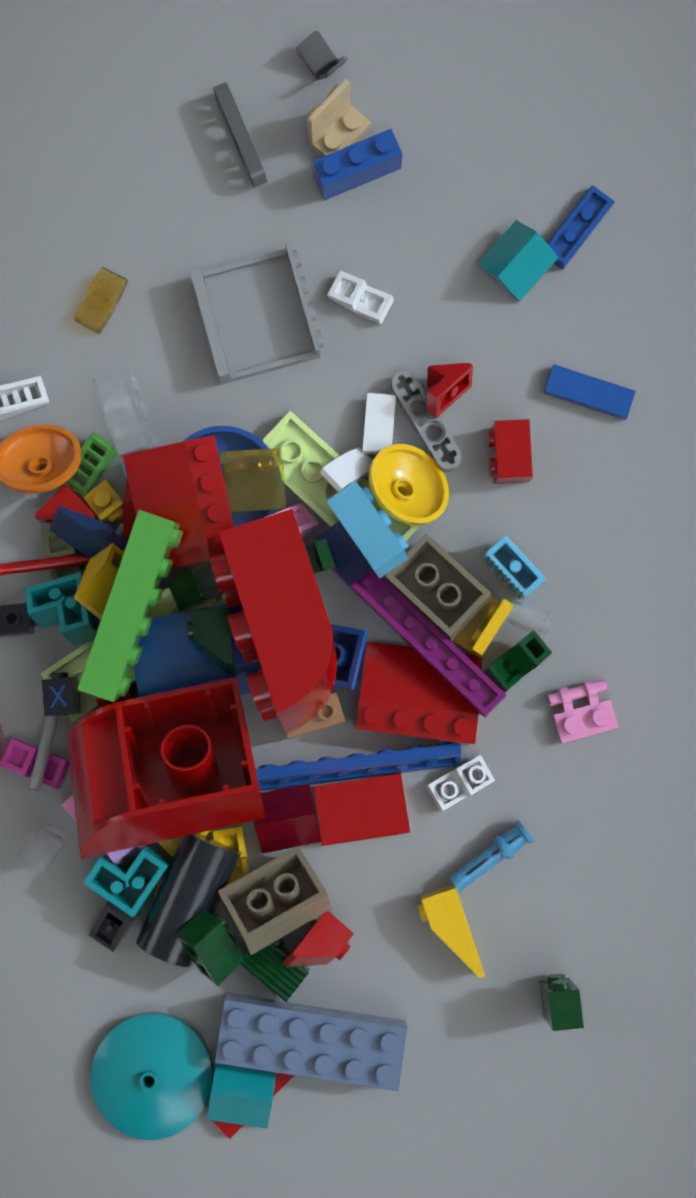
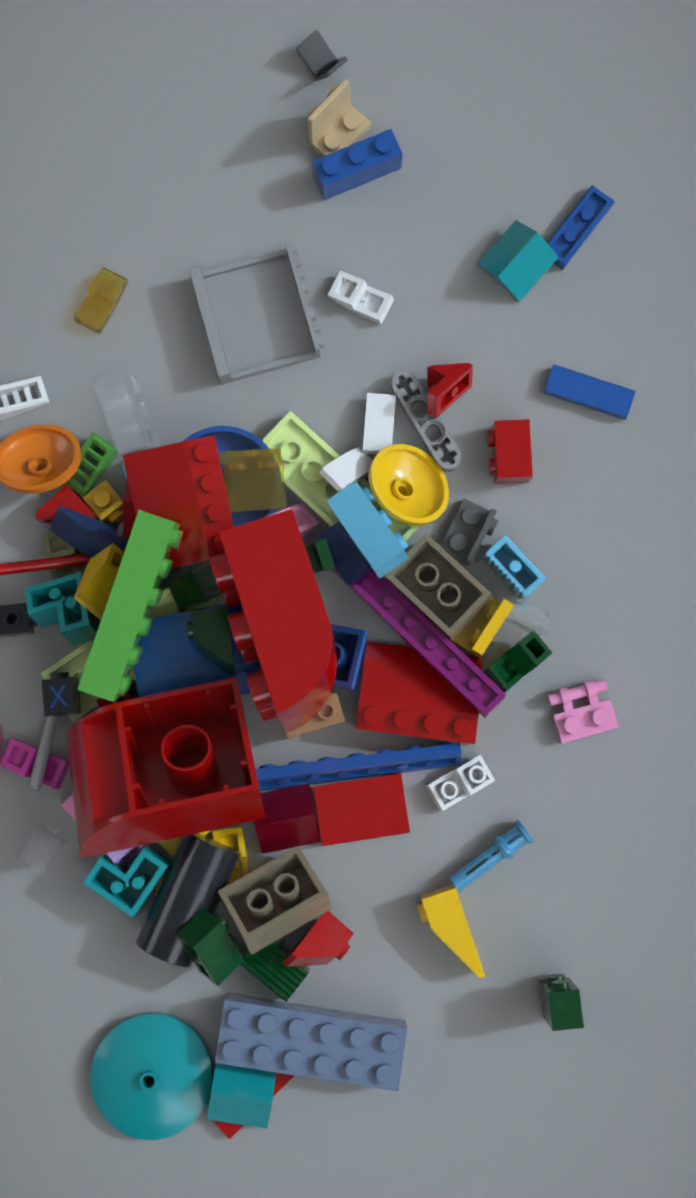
(111, 926): black slope -> none
(240, 134): dark grey beam -> none
(468, 531): none -> dark grey bracket

